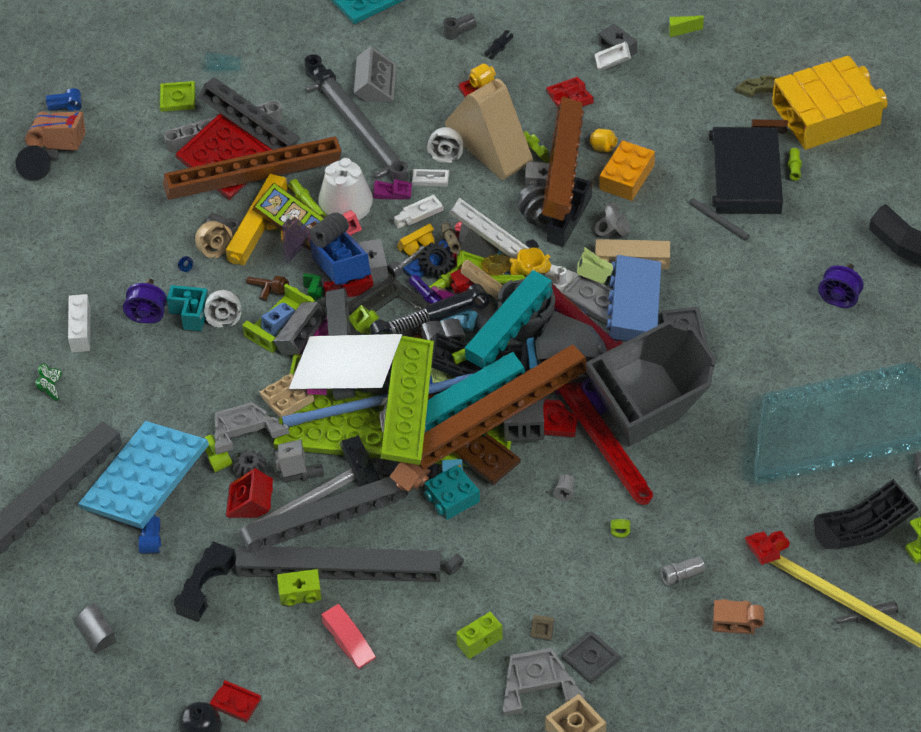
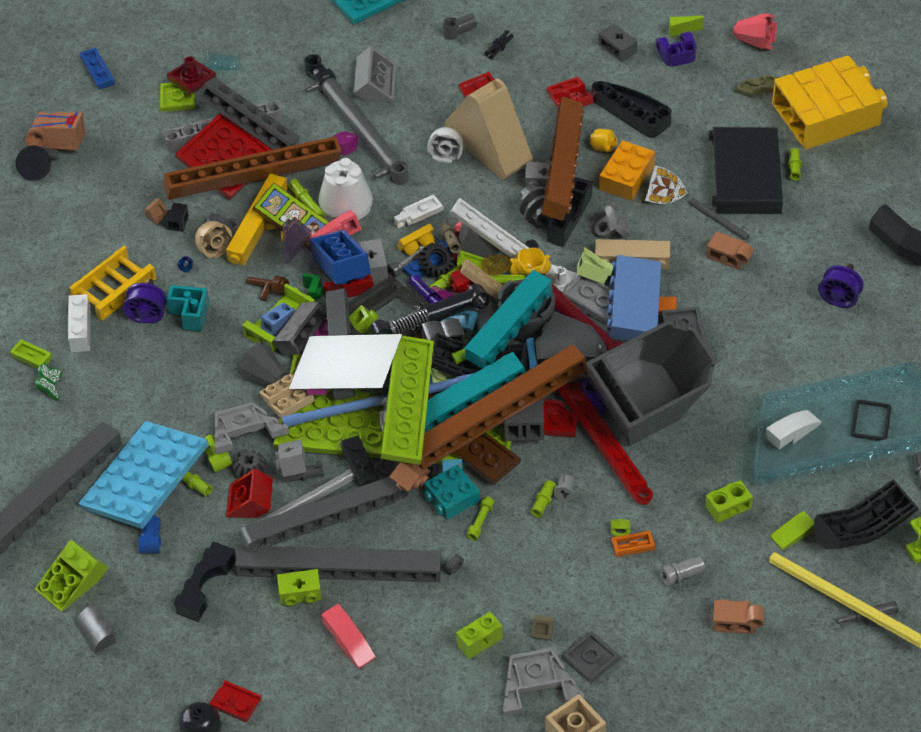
(30, 354): none -> lime plate
(70, 99): blue piece -> none
(71, 575): none -> lime slope
(97, 68): none -> blue plate
(115, 297): none -> yellow fence
(156, 211): none -> medium nougat tile
(177, 217): none -> black brick
(190, 75): none -> dark red plate
(195, 482): none -> lime pin
(220, 306): white cylinder -> none
(261, 365): none -> dark grey cone
(328, 229): dark grey piece -> none
(347, 141): none -> magenta hat
(397, 190): magenta slope -> none
(430, 180): white tile -> none
(474, 530): none -> lime bar
(481, 75): yellow head -> none
(542, 151): lime plate -> none
(543, 499): none -> lime pin
(612, 56): white tile -> none
(633, 107): none -> black beam
(633, 546): none -> orange tile
(664, 187): none -> shield
(666, 303): none -> orange tile
(677, 53): none -> dark purple piece
(728, 501): none -> lime brick
(729, 250): none -> nougat hinge
(757, 30): none -> coral cone
(767, 548): red hinge -> none
(782, 125): reddish brown tile -> none
(791, 428): none -> white slope
(793, 531): none -> lime slope
(855, 419): none -> black piece

